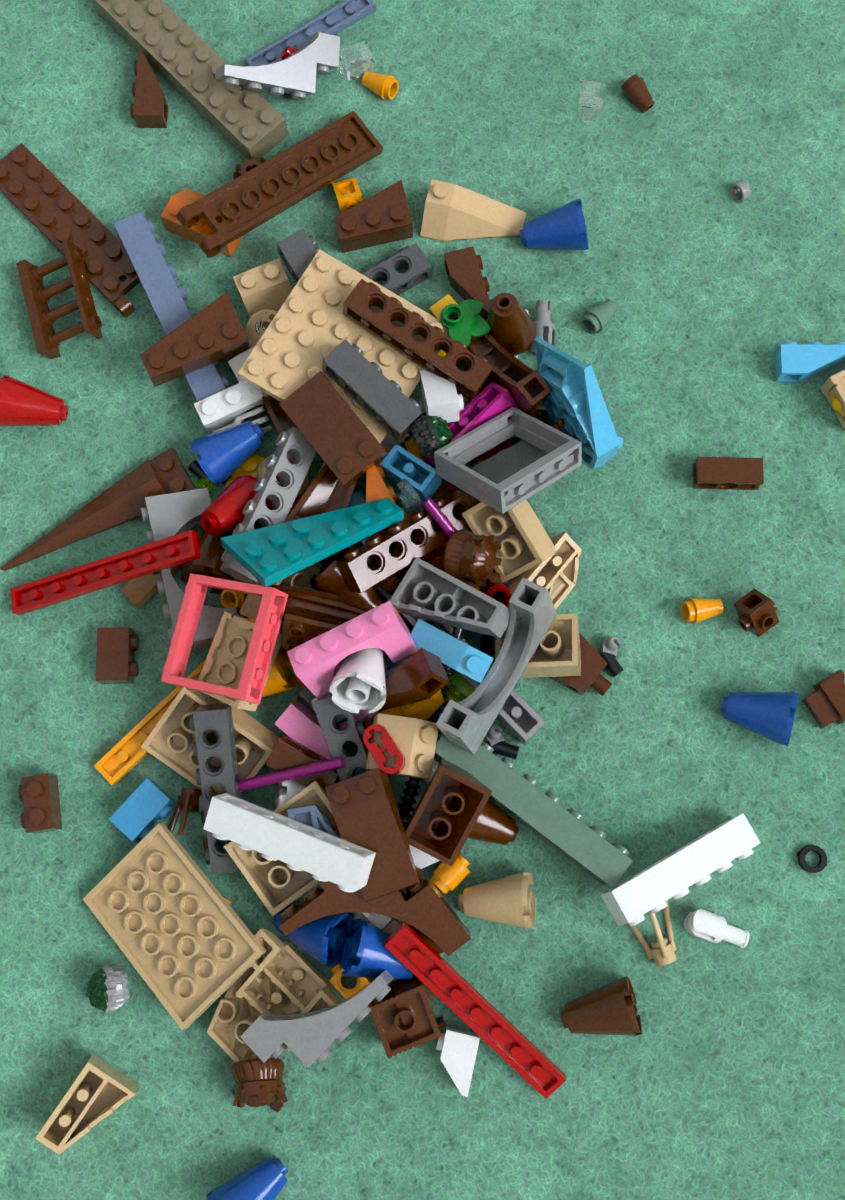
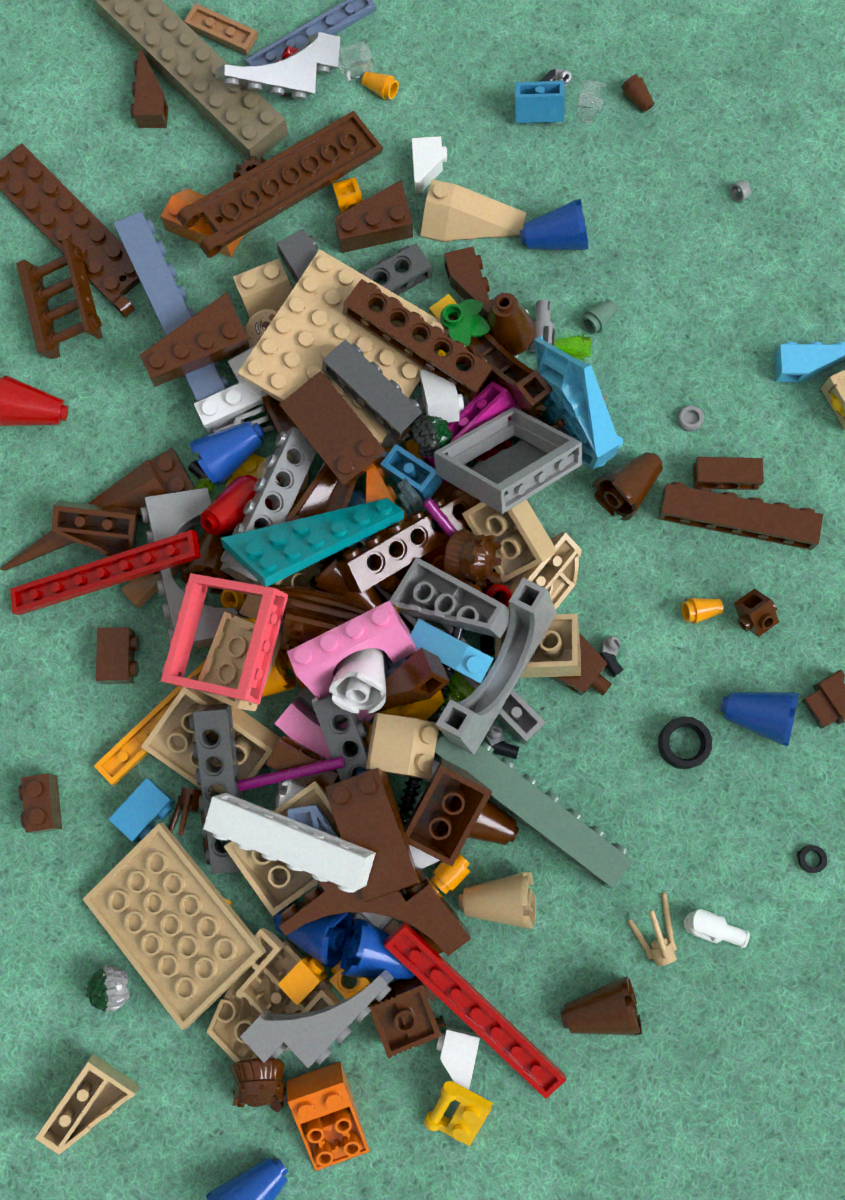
(96, 526): none -> reddish brown wedge
(221, 29): none -> medium nougat plate
(303, 979): none -> light orange brick
(326, 1116): none -> orange slope
(389, 745): red beam -> none
(427, 160): none -> white slope
(467, 1116): none -> yellow plate
(539, 101): none -> dark azure brick
(558, 75): none -> light grey arm
(576, 346): none -> clear neon green cone
(628, 485): none -> reddish brown cone
(679, 870): white brick -> none
(690, 418): none -> light grey tile
(699, 728): none -> black tyre
(740, 516): none -> reddish brown brick

